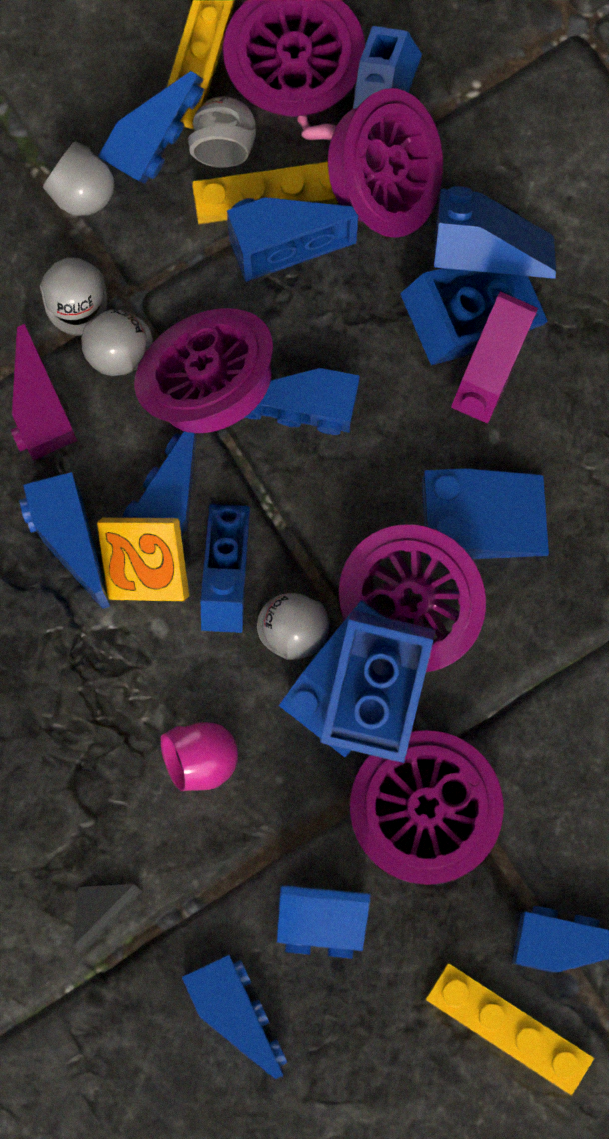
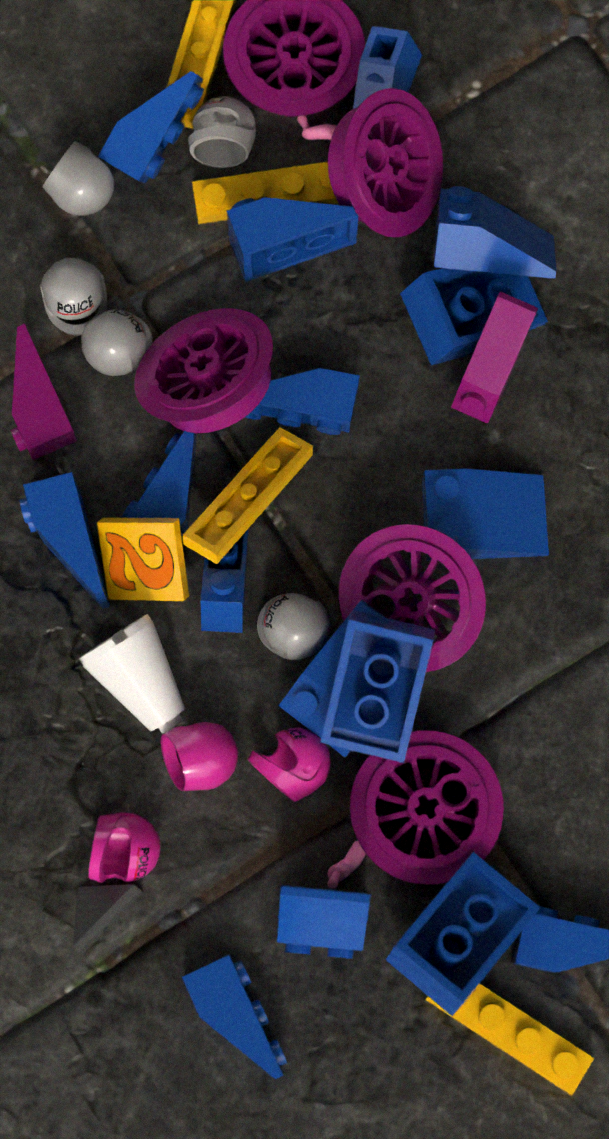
(123, 847): none -> dark pink helmet
(138, 674): none -> white cone
(247, 495): none -> yellow plate
(297, 764): none -> dark pink helmet
(346, 866): none -> bright pink piece
(462, 933): none -> blue slope

